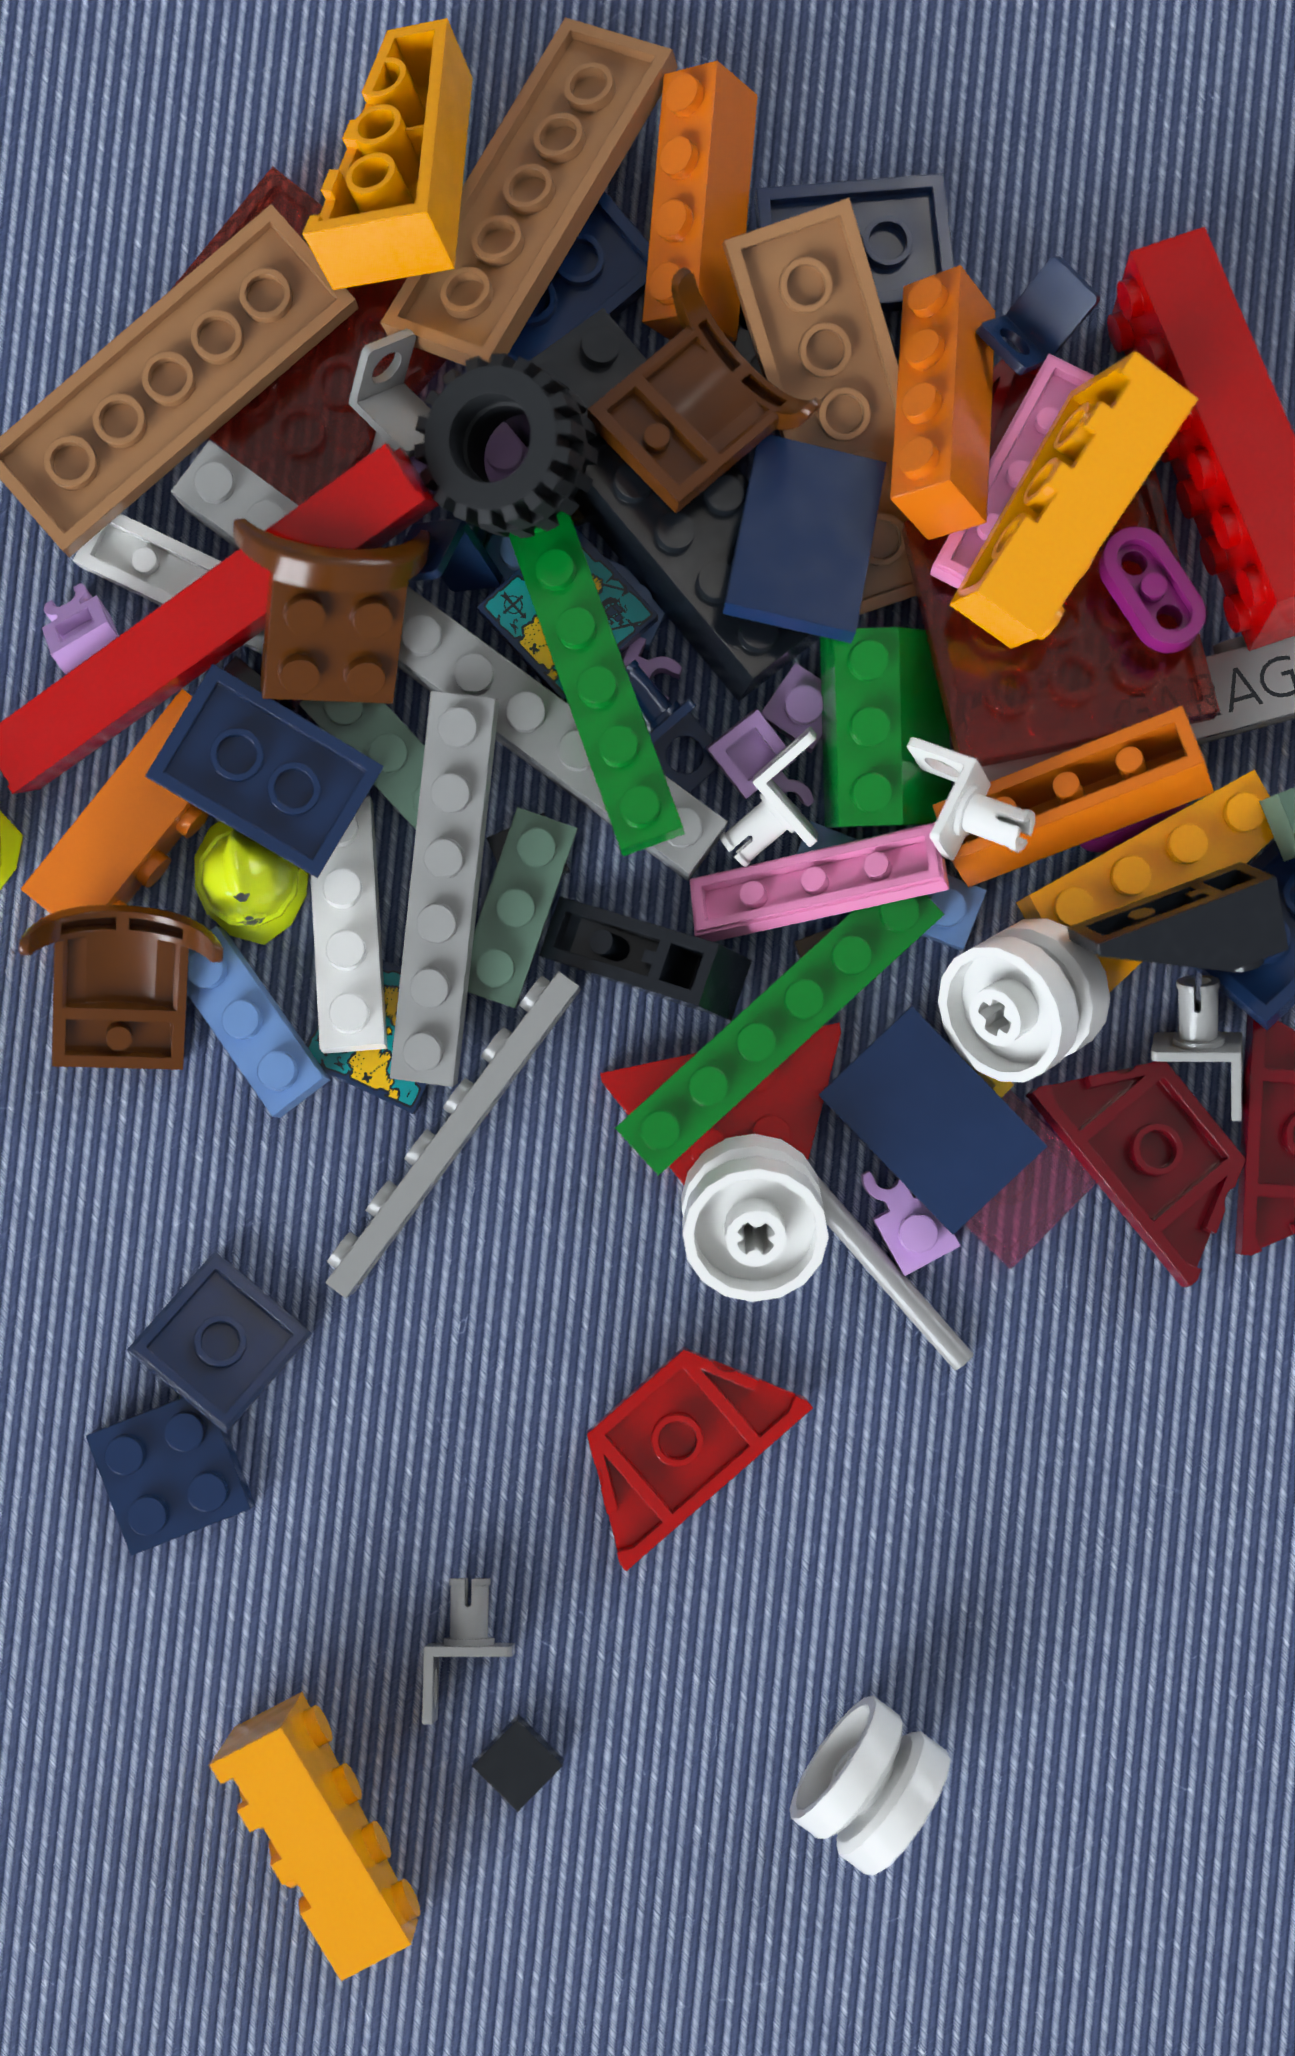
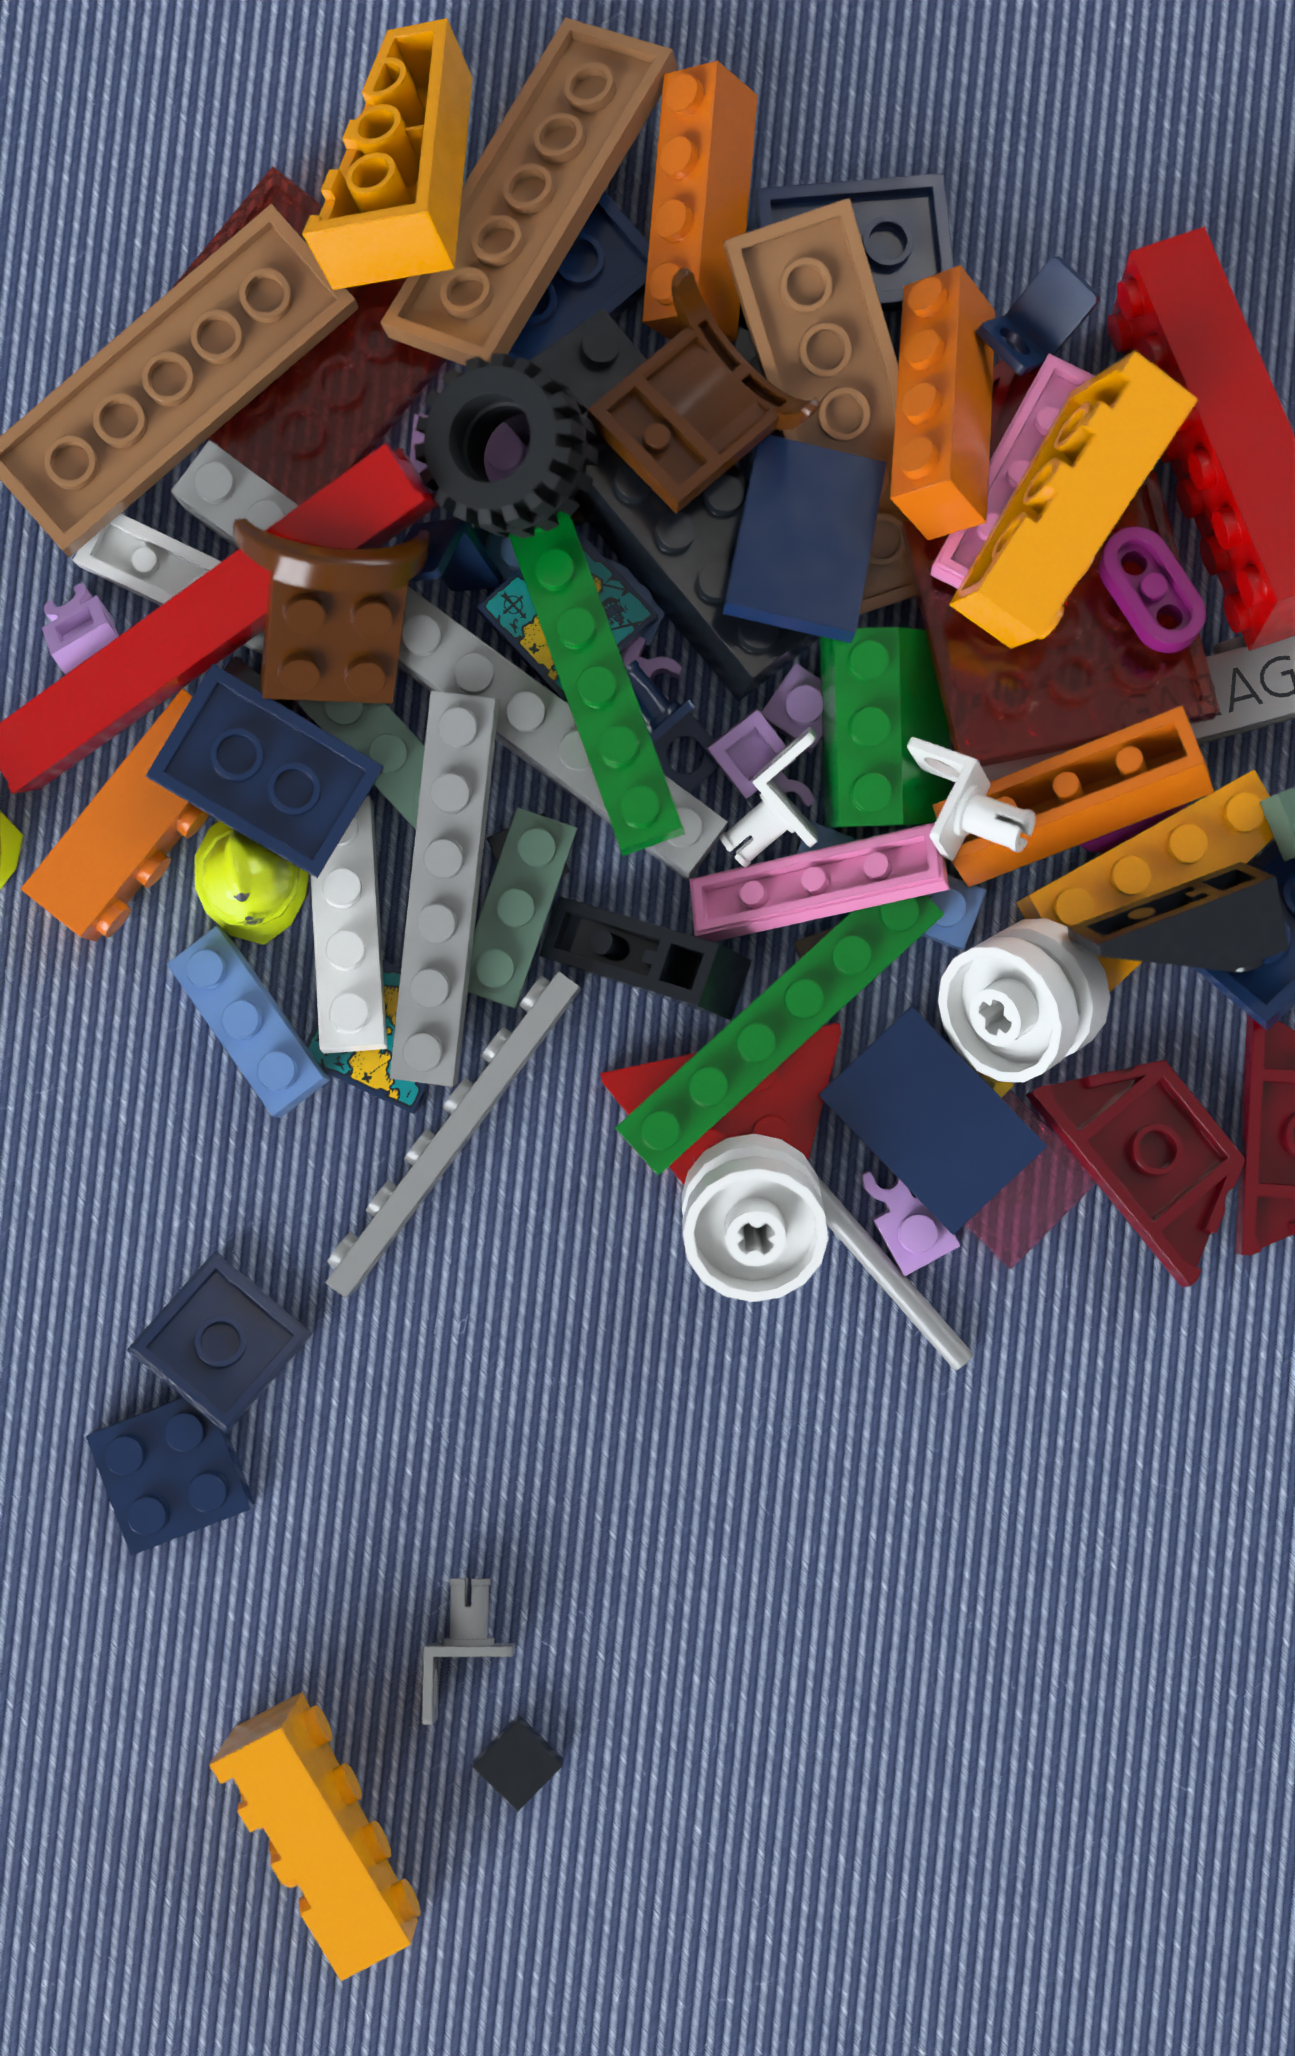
(119, 983): reddish brown piece -> none
(385, 399): light grey bracket -> none
(682, 1443): red wing -> none
(870, 1786): white wheel -> none
(1199, 1036): light grey bracket -> none

